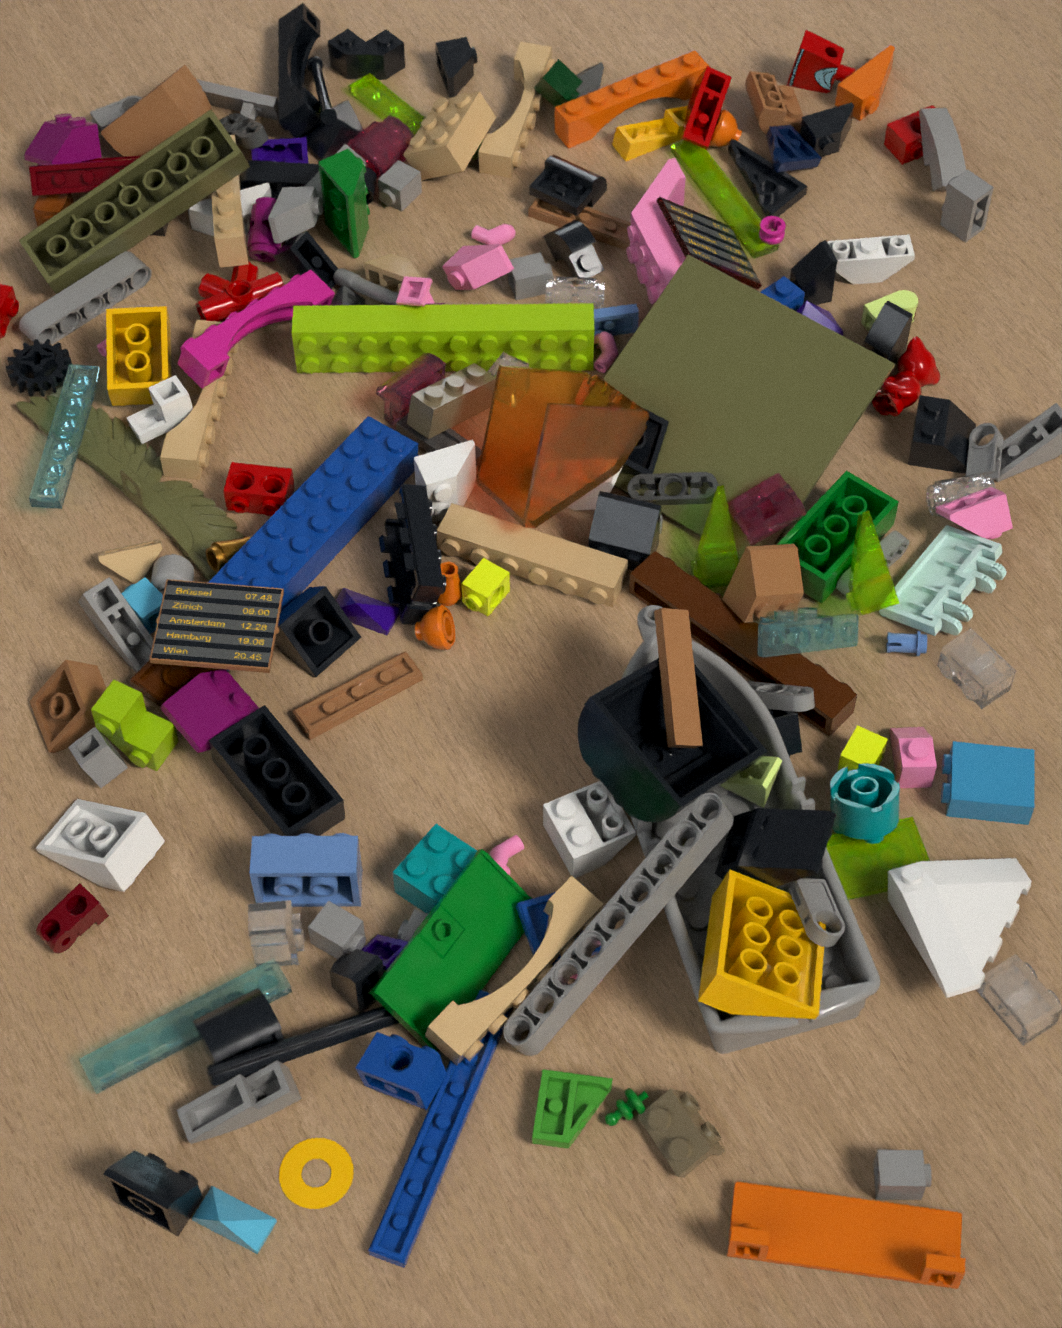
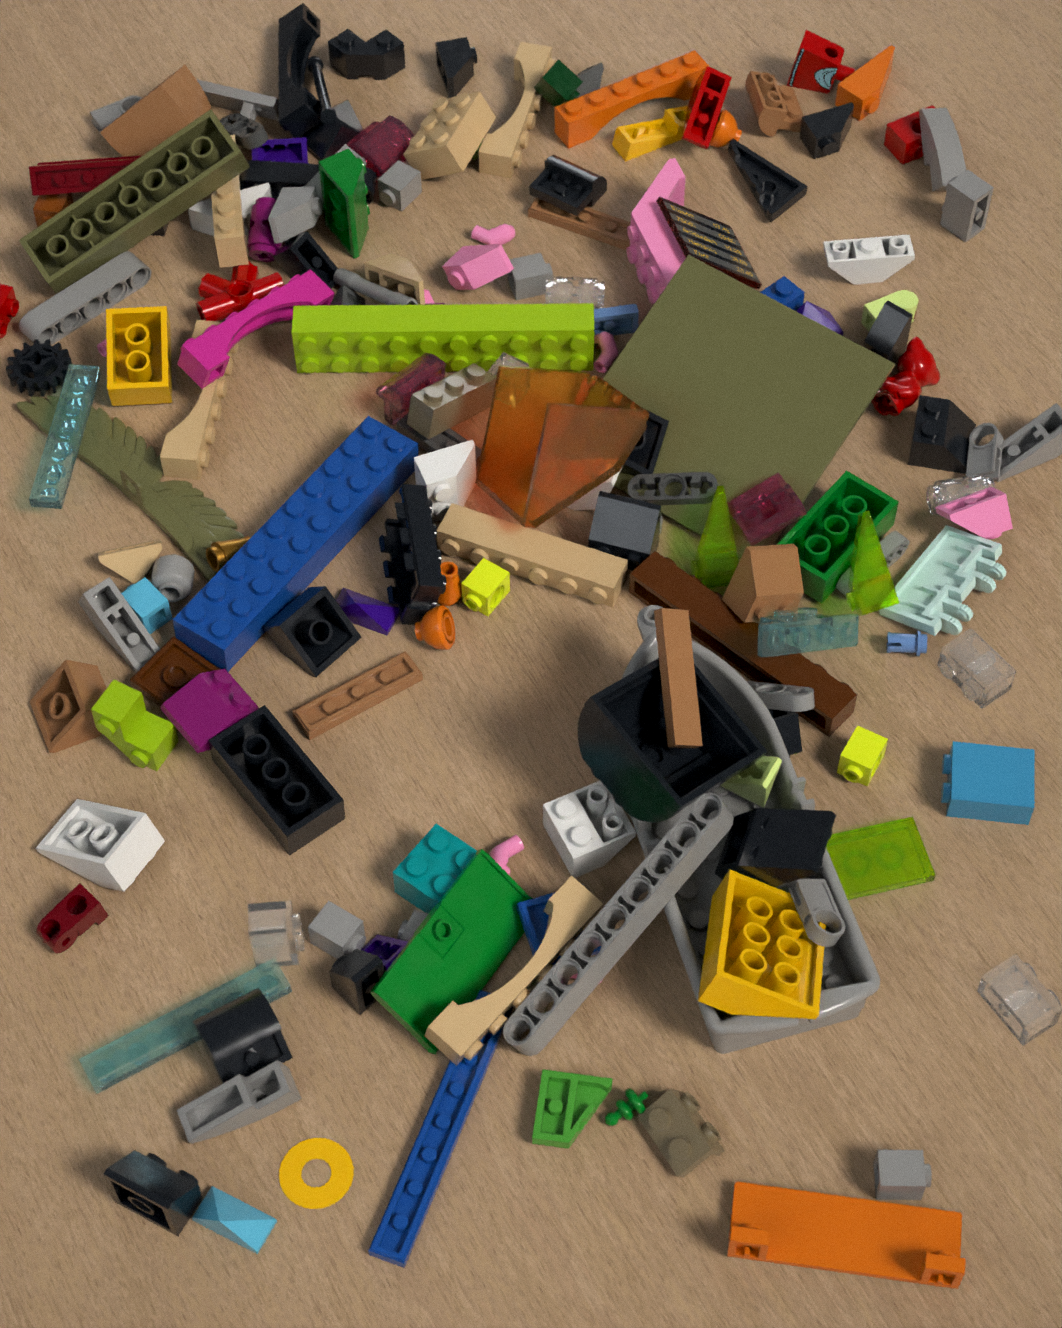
(64, 141): magenta slope -> none
(98, 757): light grey brick -> none
(169, 410): white brick -> none
(217, 626): piece -> none
(257, 488): red brick -> none
(300, 1045): black axle -> none
(307, 869): medium blue brick -> none
(385, 102): clear neon green tile -> none
(414, 291): bright pink slope -> none
(415, 1083): blue brick -> none
(575, 245): black brick -> none
(723, 196): clear neon green tile -> none
(778, 233): dark pink bush -> none
(790, 149): dark blue wing -> none
(816, 274): black slope -> none
(865, 802): teal brick -> none
(913, 757): bright pink slope -> none
(957, 914): white slope -> none

